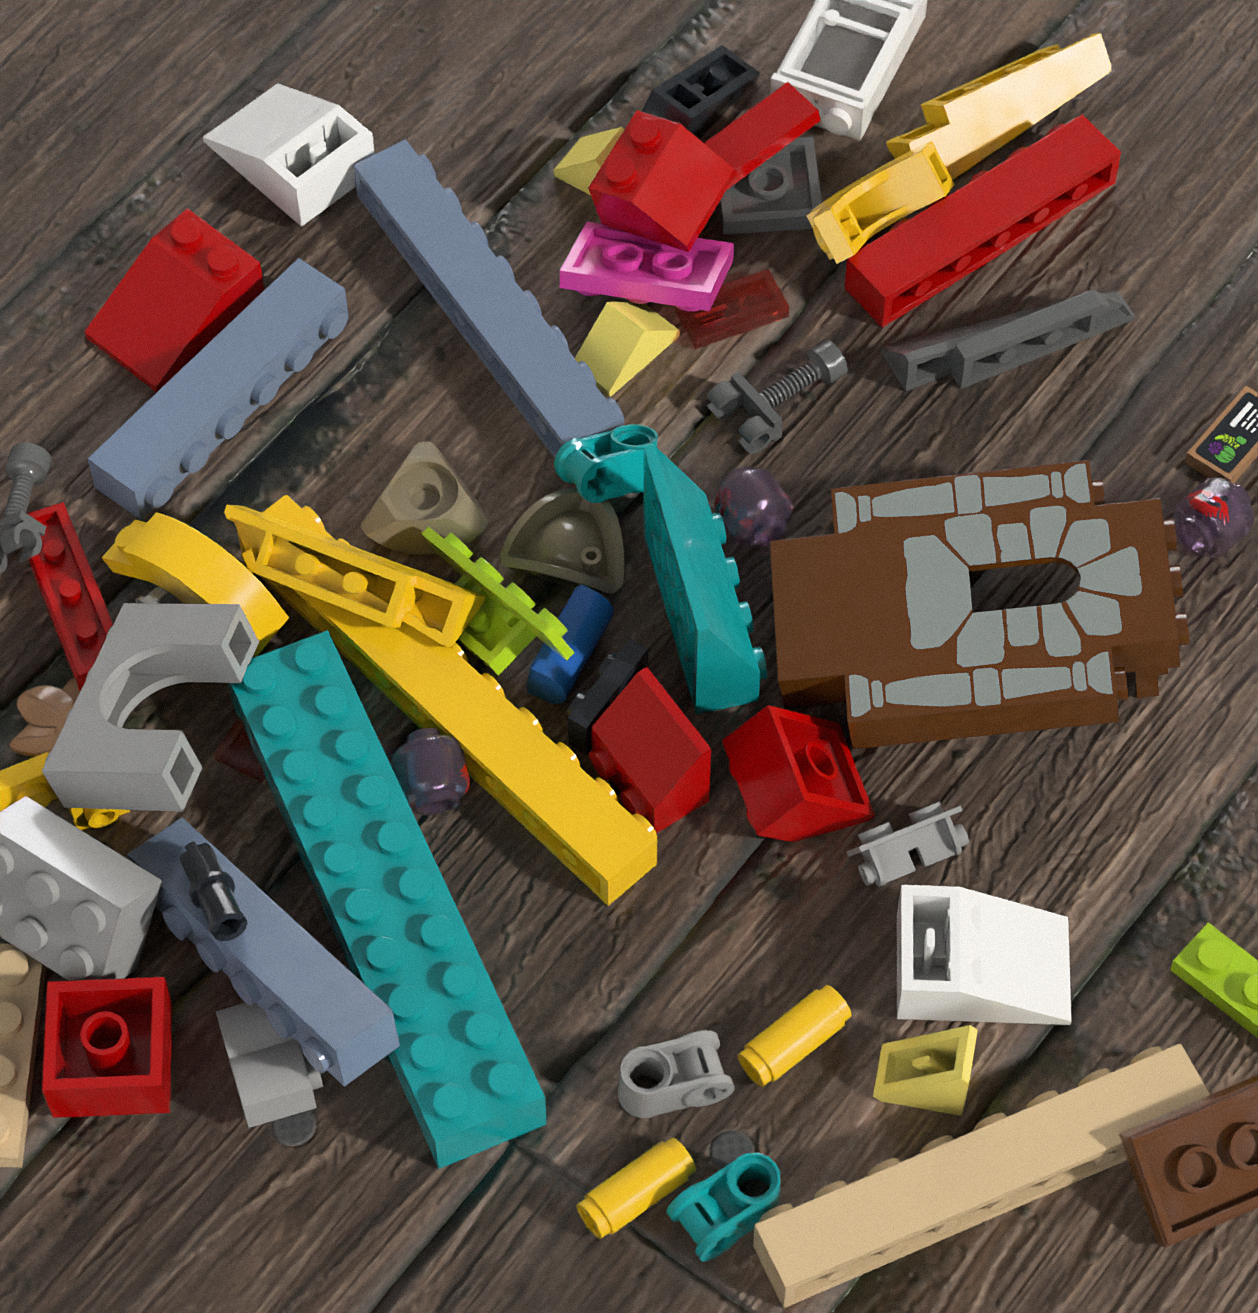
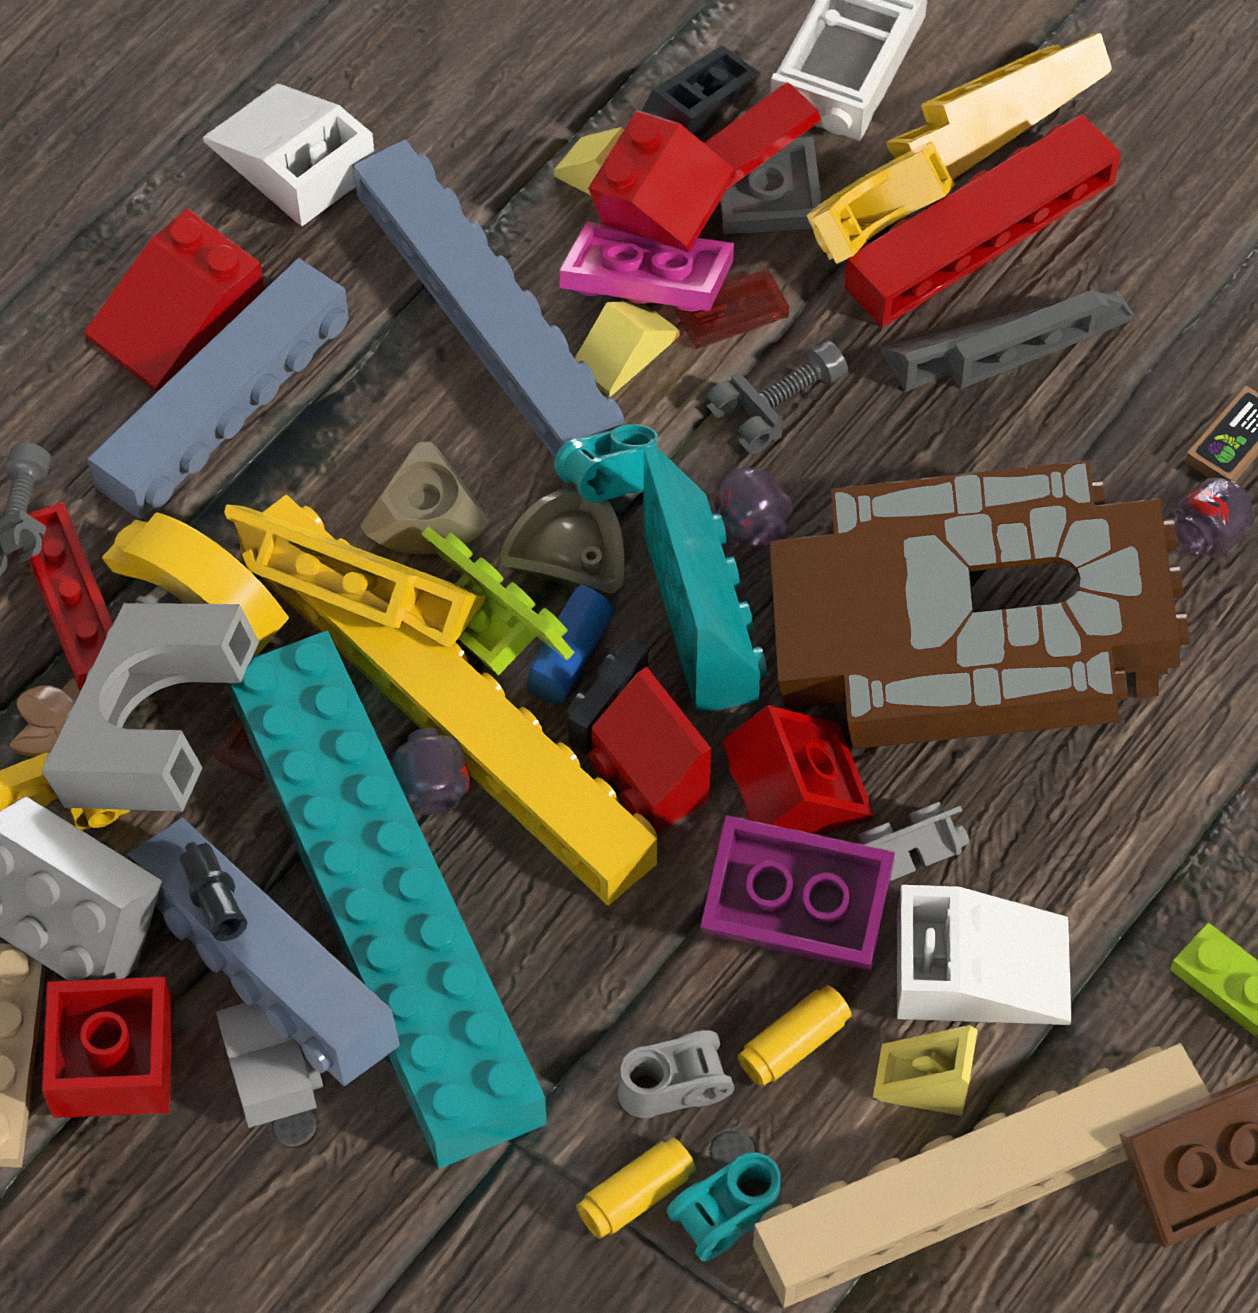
(798, 893): none -> magenta brick

